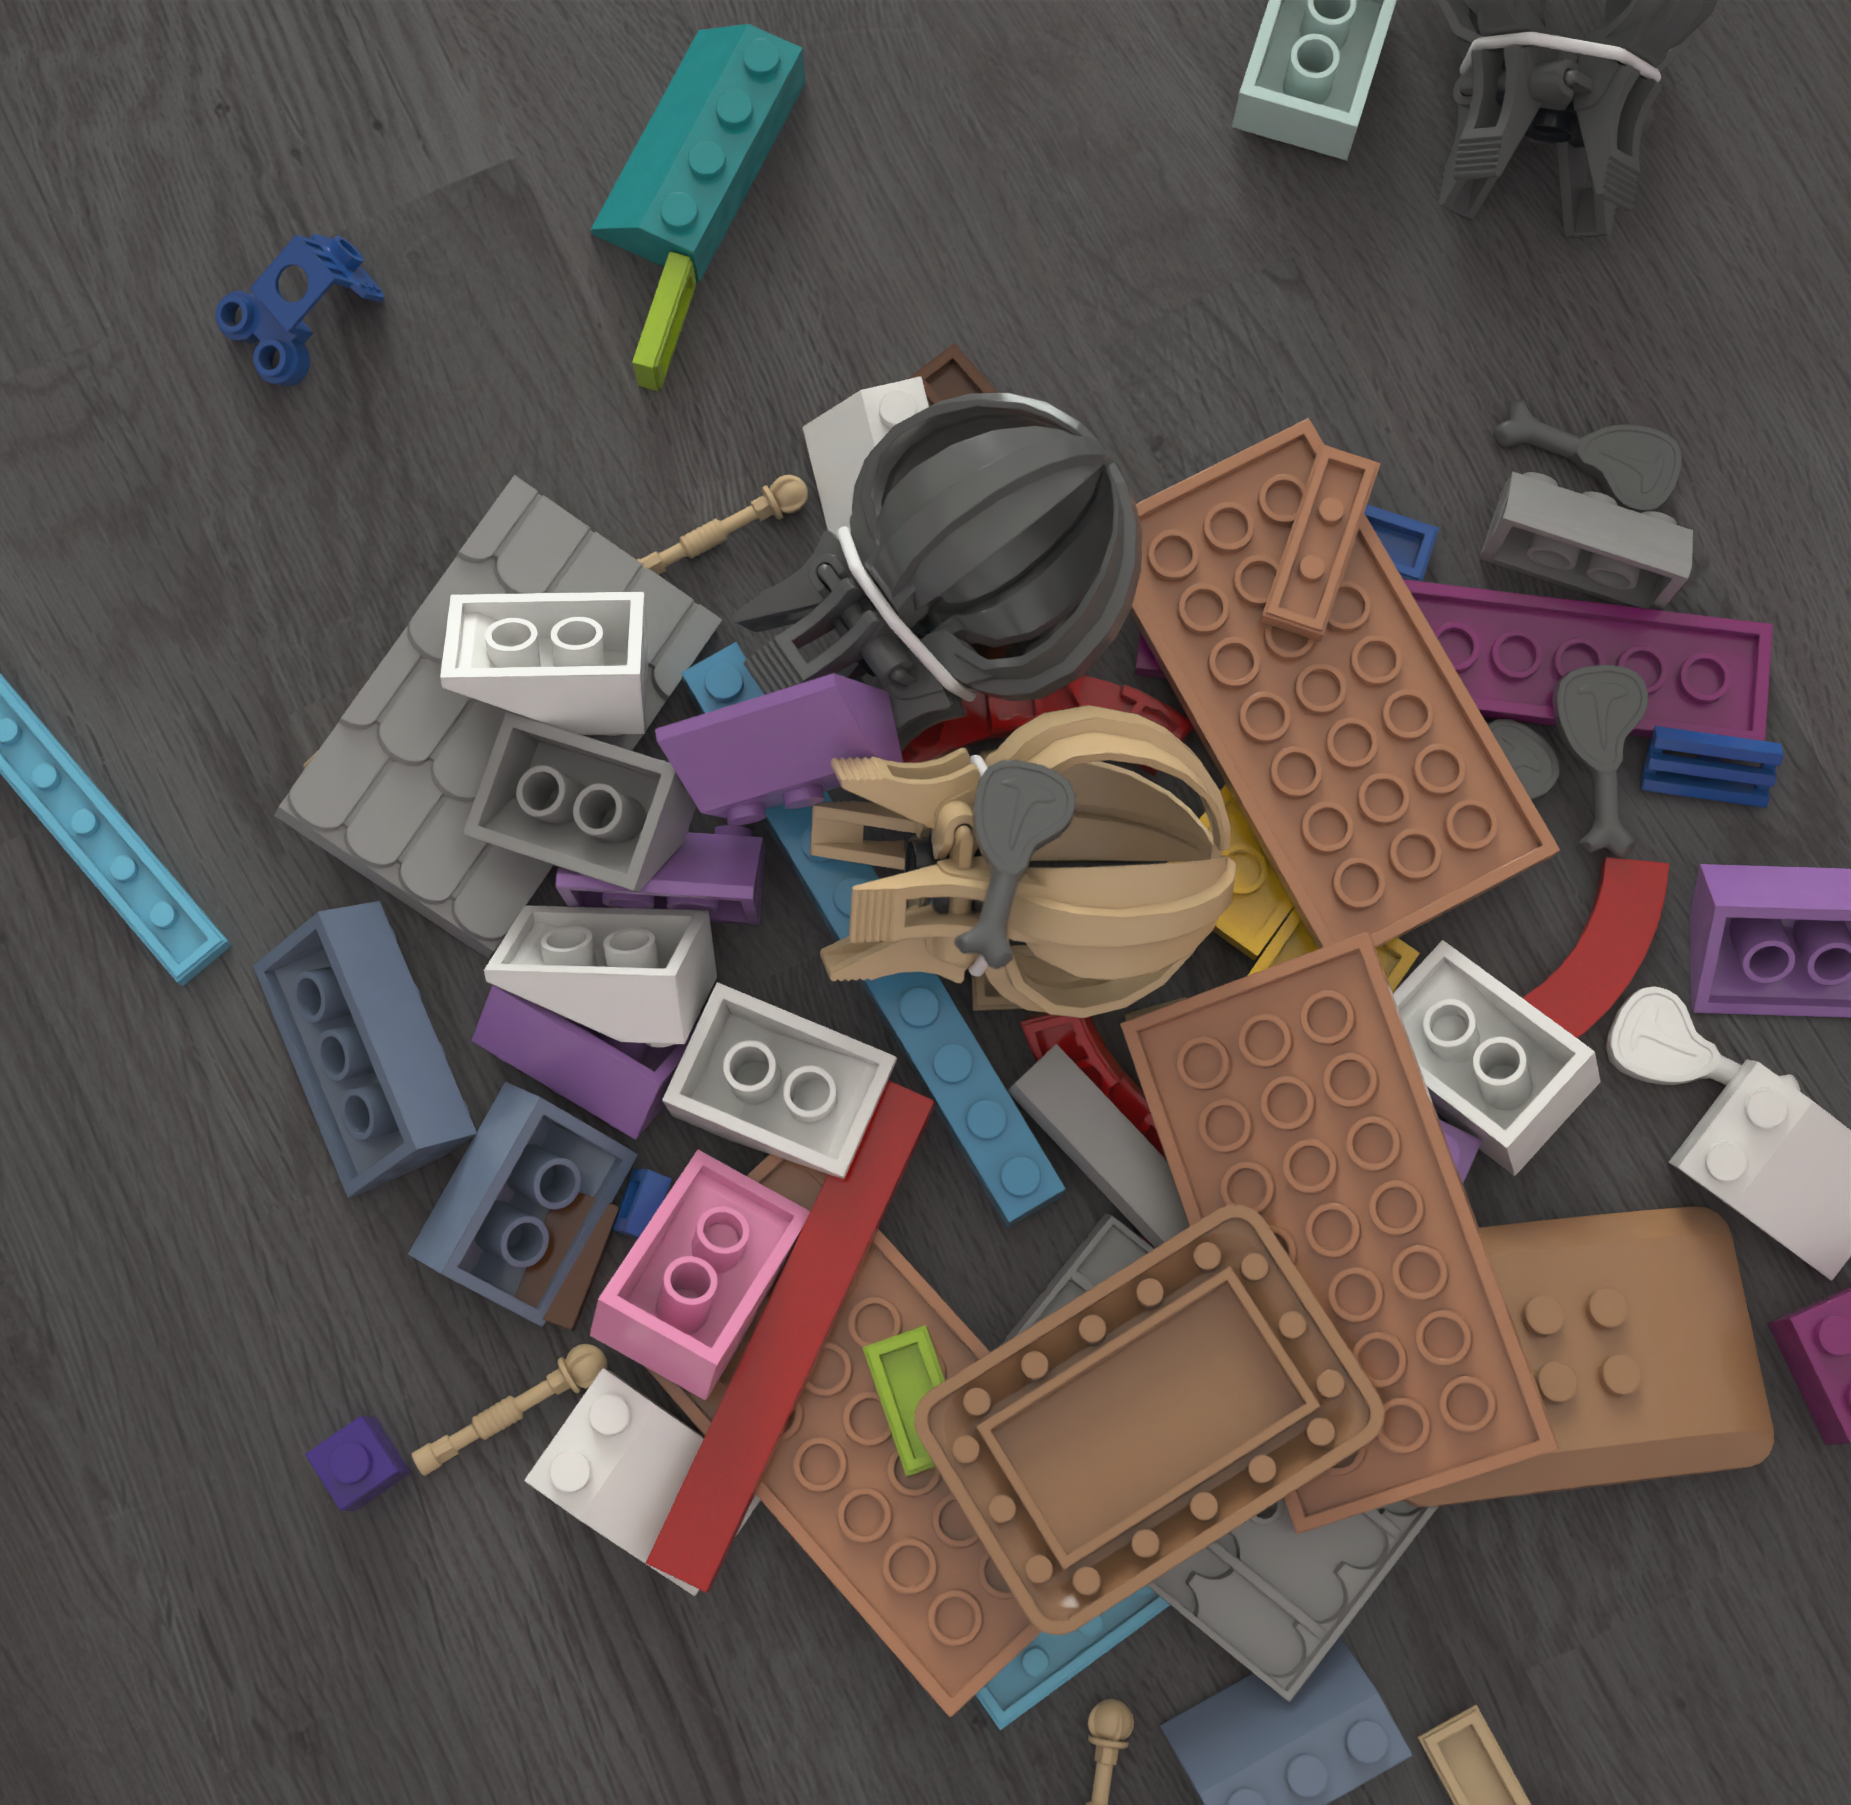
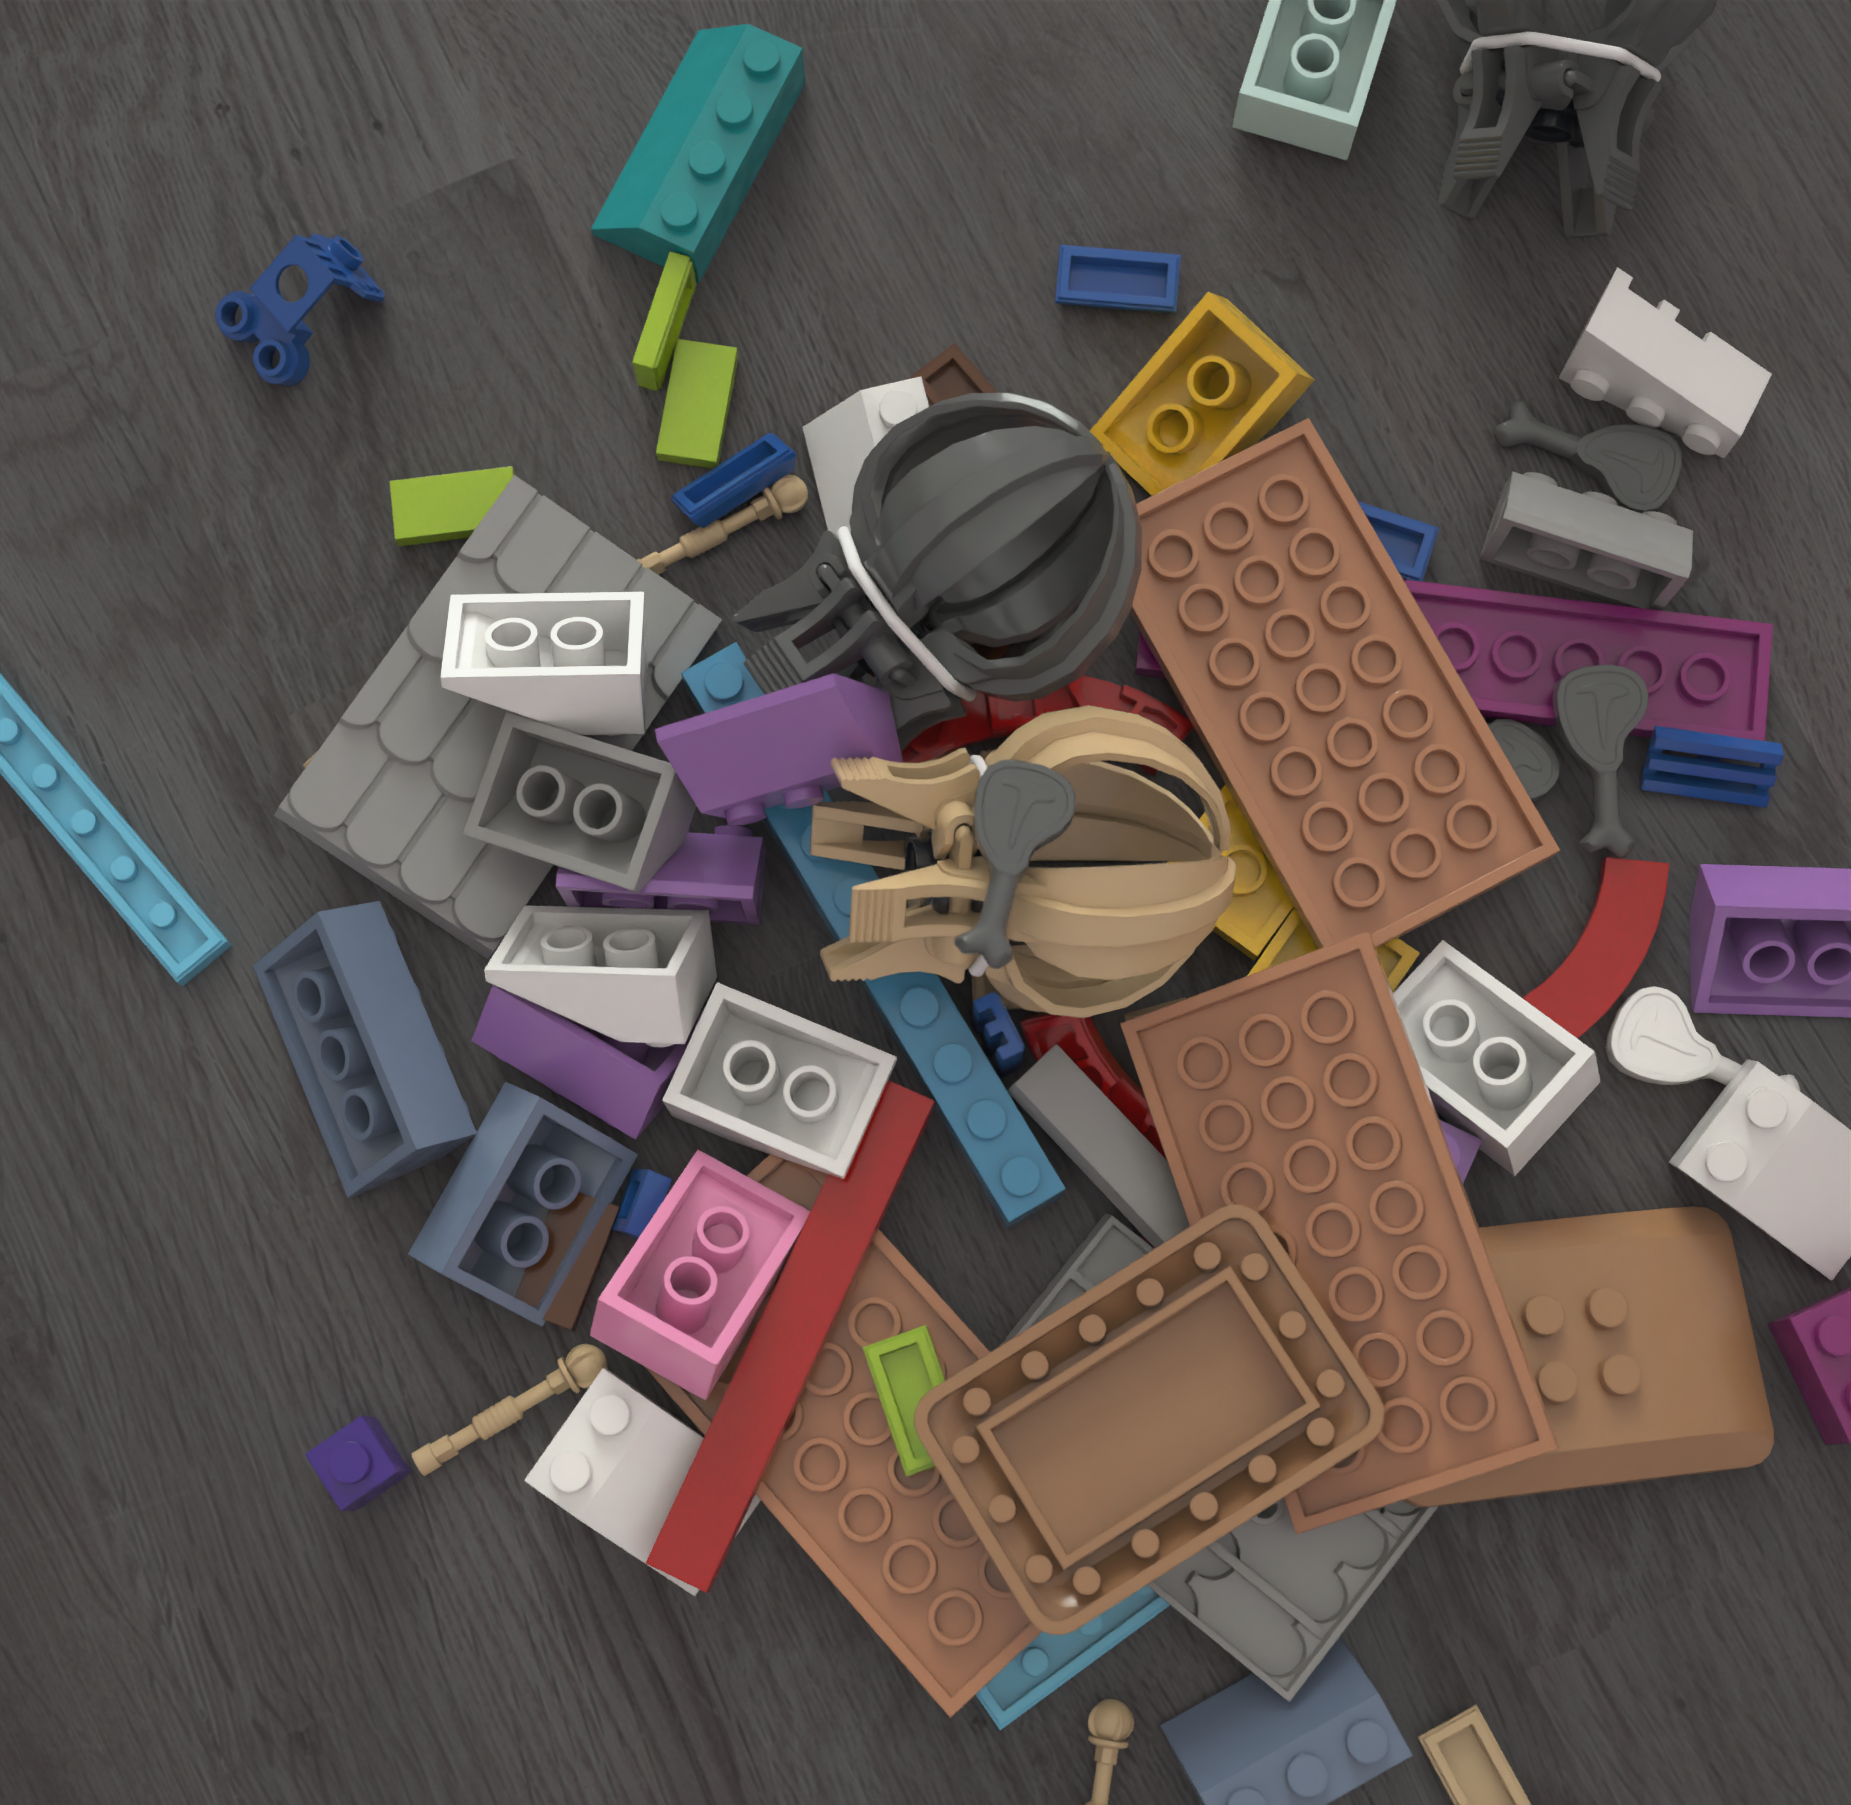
(444, 504): none -> lime tile
(697, 404): none -> lime tile
(735, 480): none -> blue tile
(999, 1034): none -> blue tile
(1117, 279): none -> blue tile
(1200, 397): none -> yellow slope
(1320, 542): nougat tile -> none
(1663, 371): none -> white wedge

